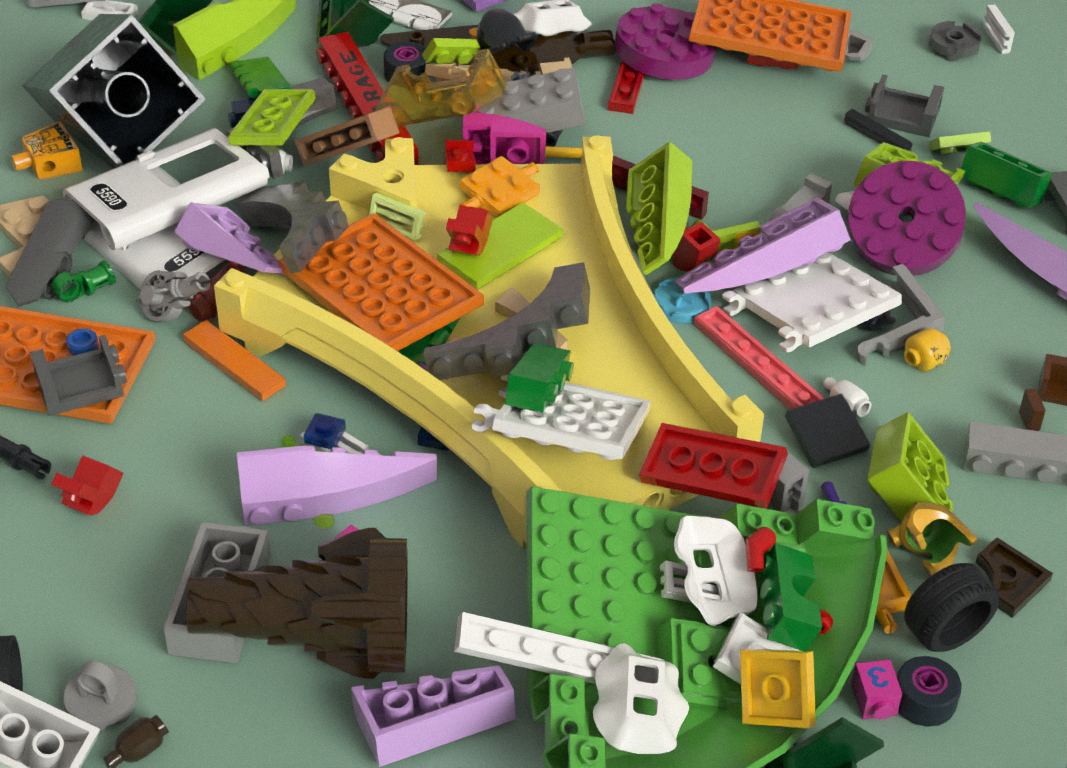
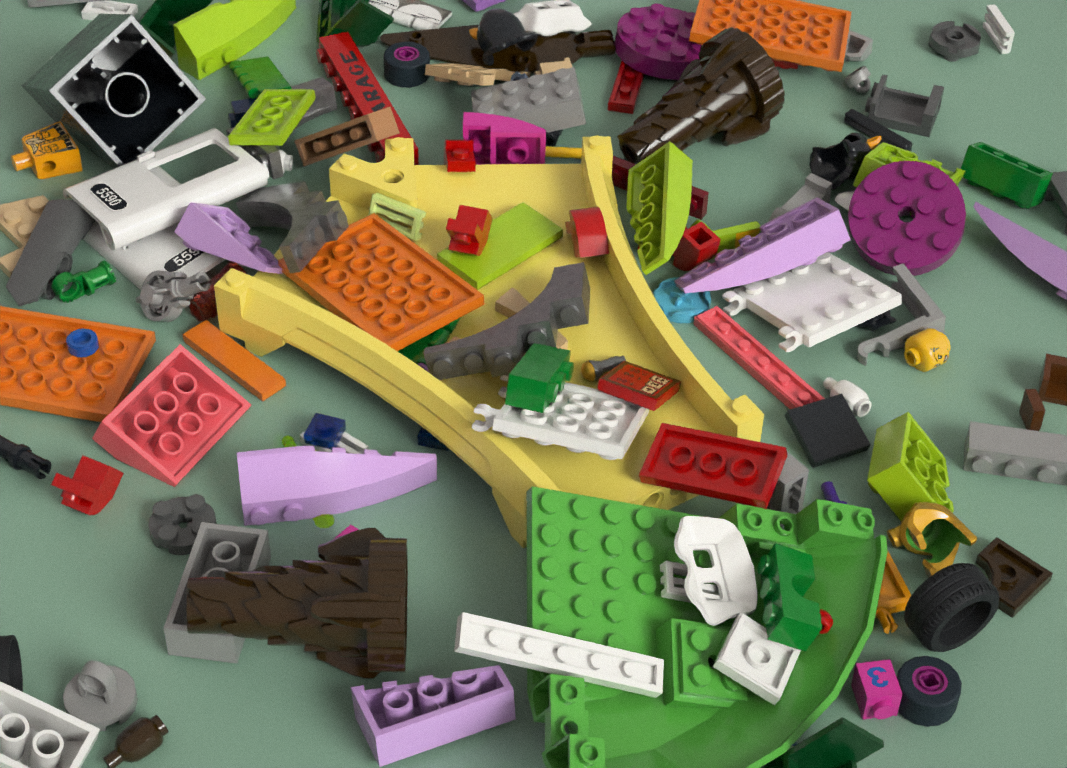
(79, 378): dark grey panel -> none
(168, 514): none -> dark grey plate
(171, 418): none -> coral slope
(418, 100): clear yellow windscreen -> none
(450, 50): lime plate -> none
(500, 186): light orange plate -> none
(587, 232): none -> red brick
(592, 369): none -> dark grey piece
(614, 710): white piece -> none
(638, 385): none -> red tile
(724, 90): none -> dark brown cone
(756, 546): red arm -> none
(778, 688): yellow tile -> none
(841, 160): none -> black hair
(856, 77): none -> light grey tile
(949, 144): lime plate -> none

